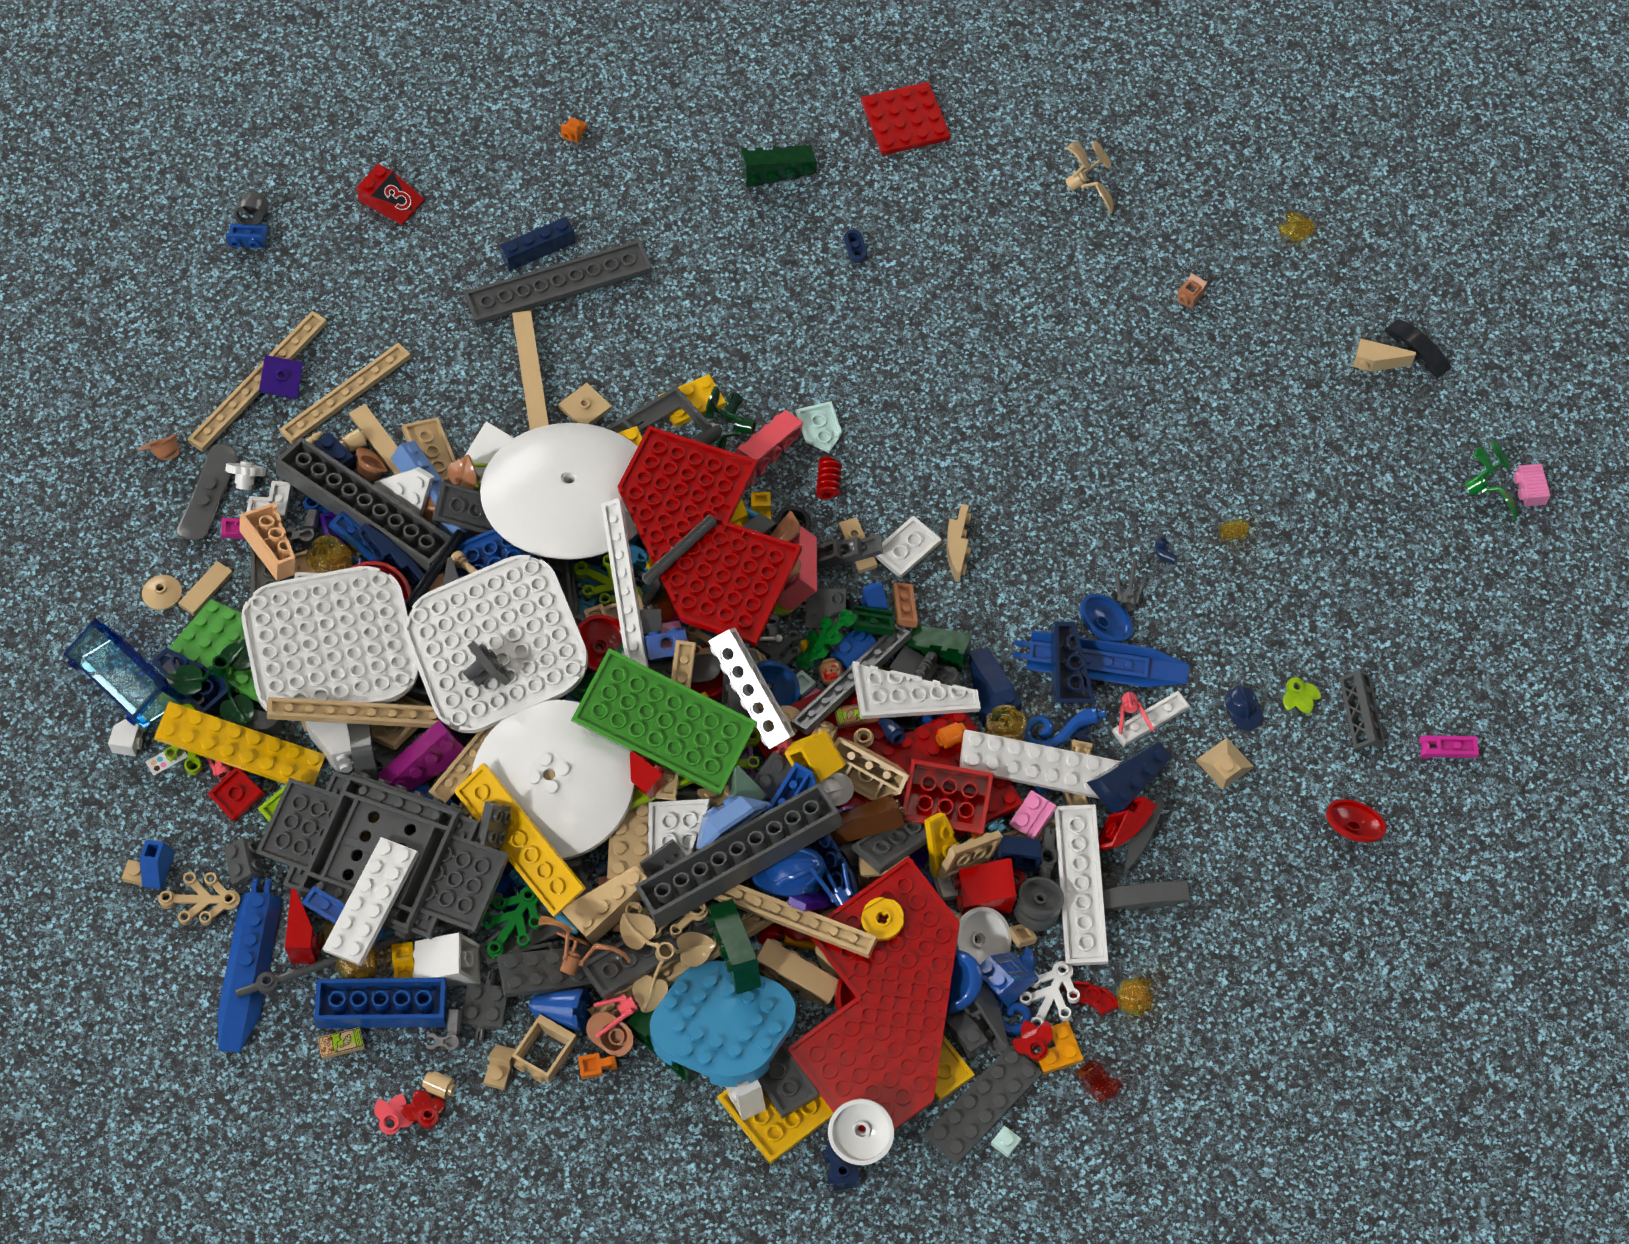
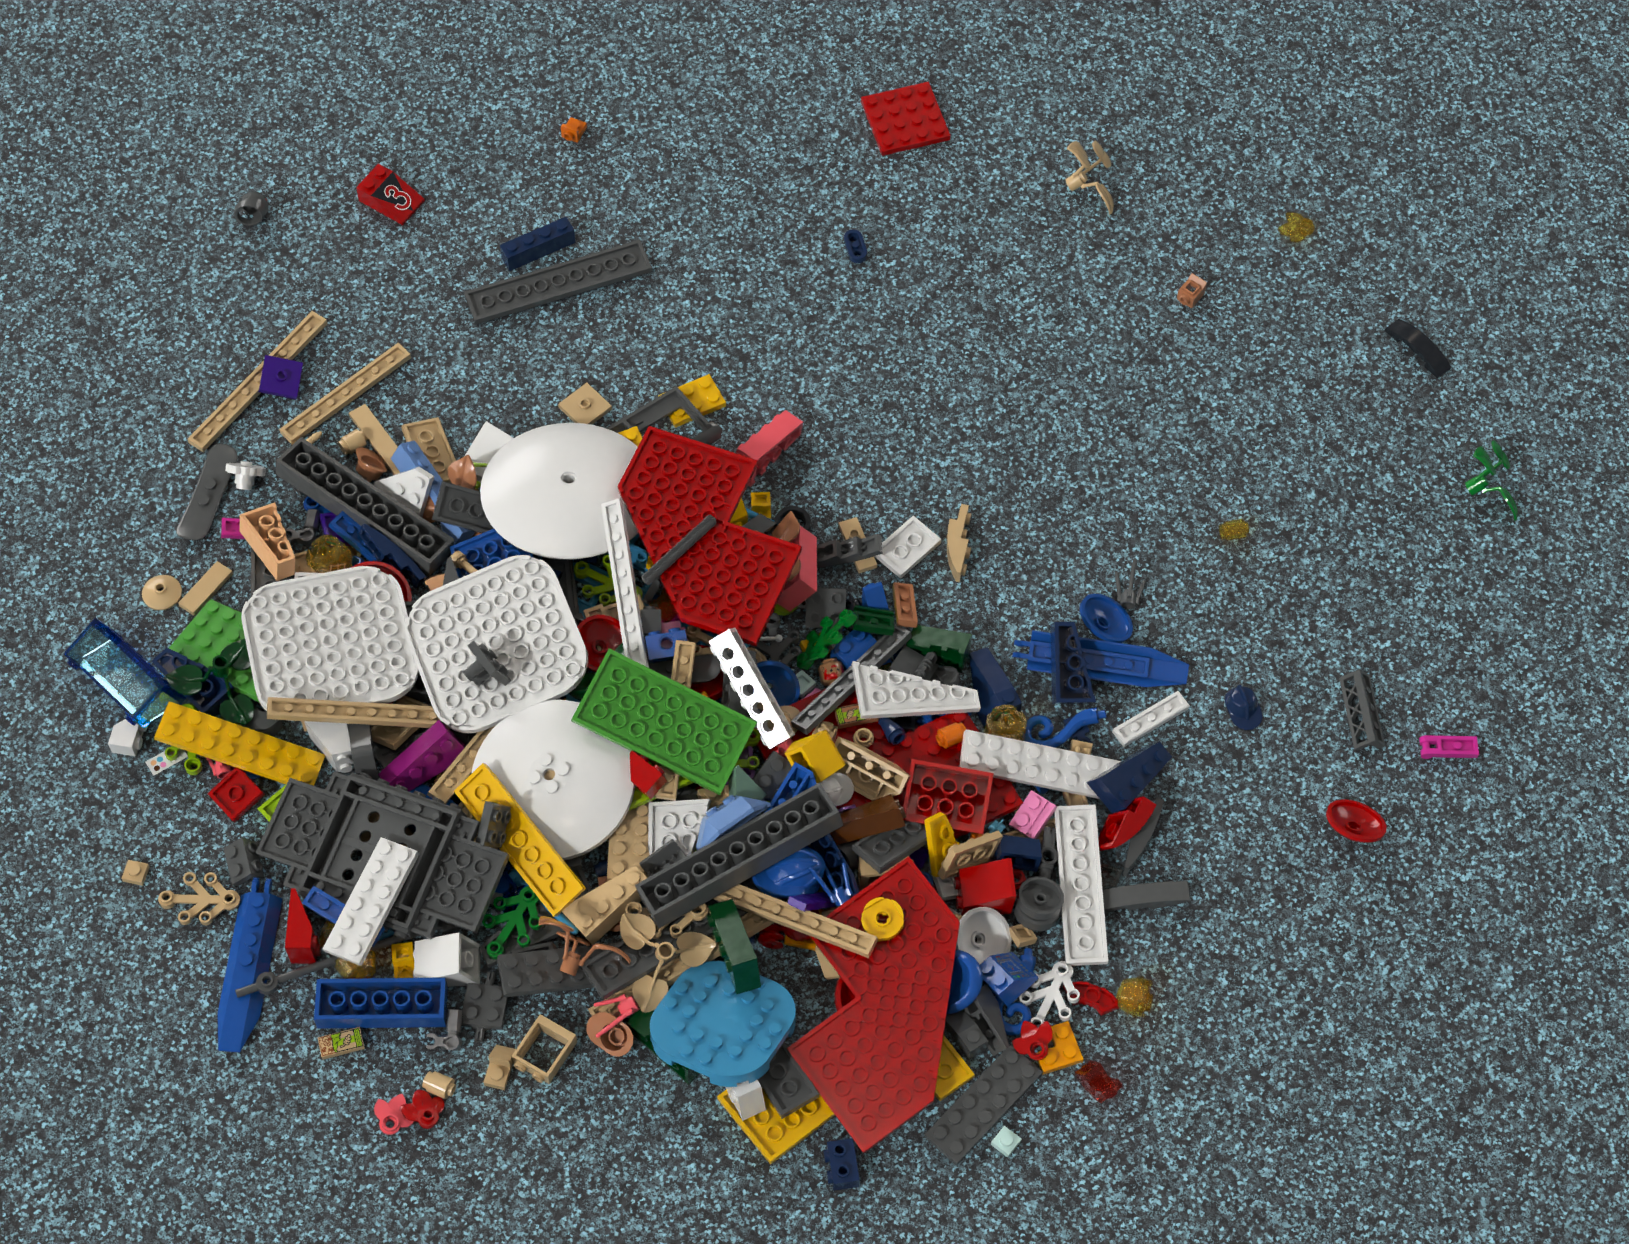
(155, 863): blue slope -> none
(163, 448): nougat piece -> none
(247, 236): blue bracket -> none
(279, 493): white plate -> none
(336, 450): dark blue brick -> none
(436, 567): black axle -> none
(530, 369): tan beam -> none
(563, 1007): blue cone -> none
(592, 1065): orange plate -> none
(741, 424): dark green plant -> none
(777, 164): dark green wedge -> none
(796, 973): tan wedge -> none
(820, 425): light aqua tile -> none
(828, 478): red piece -> none
(859, 1146): white dish -> none
(1130, 704): coral plant -> none
(1162, 551): dark blue arm -> none
(1224, 763): tan slope -> none
(1300, 698): lime plate -> none
(1378, 356): tan slope -> none
(1532, 485): bright pink brick -> none

